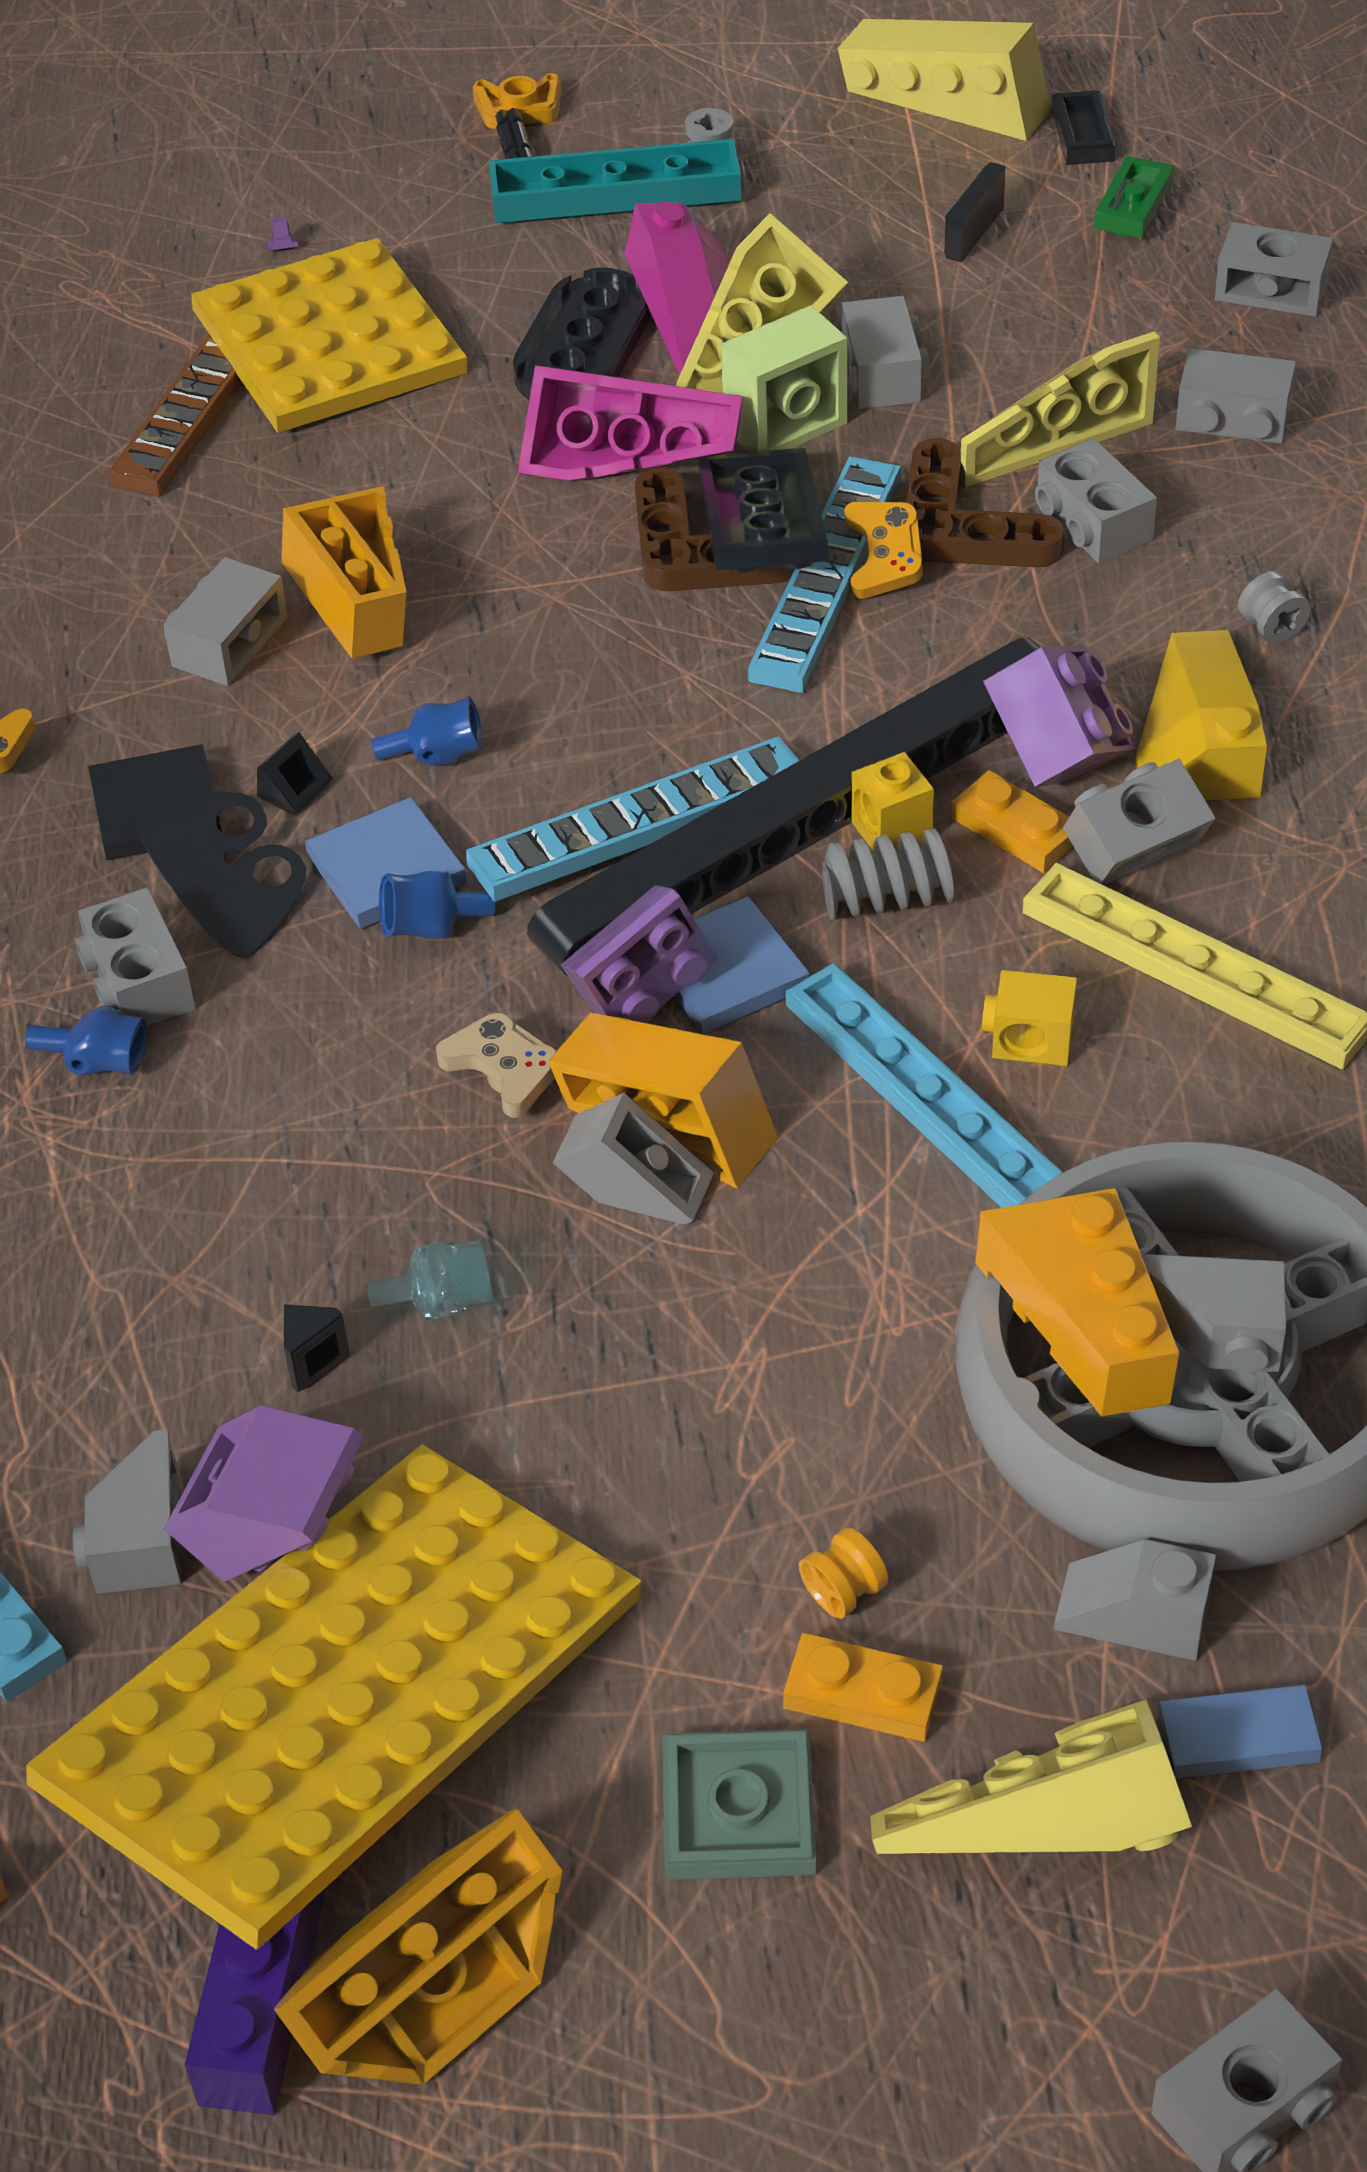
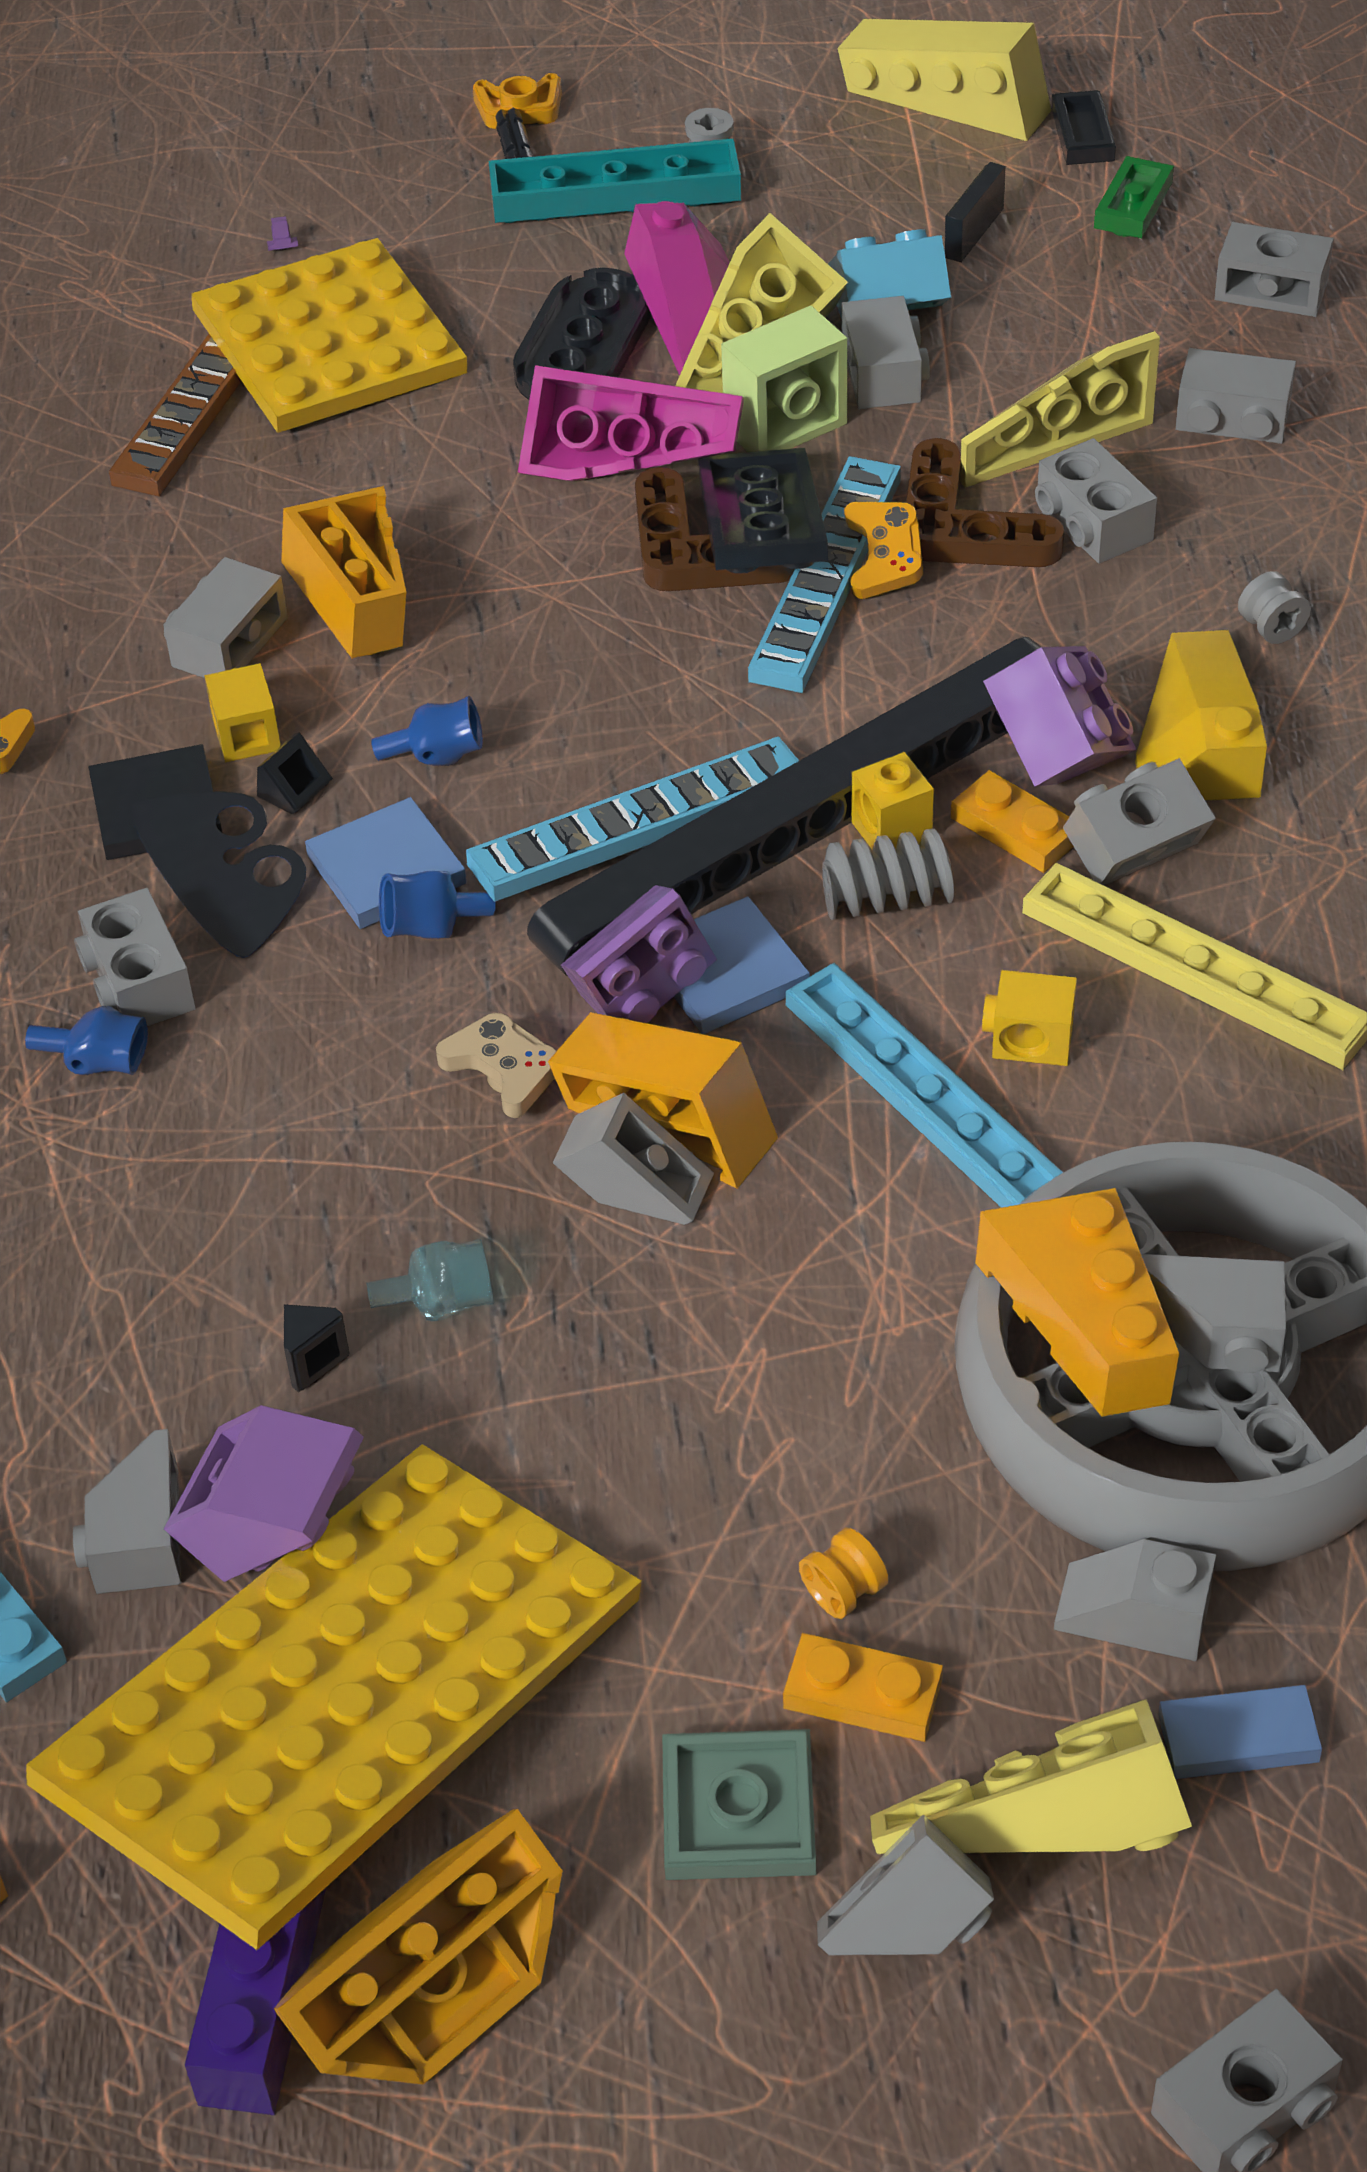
(242, 712): none -> yellow brick
(906, 267): none -> medium azure slope
(910, 1900): none -> light grey slope

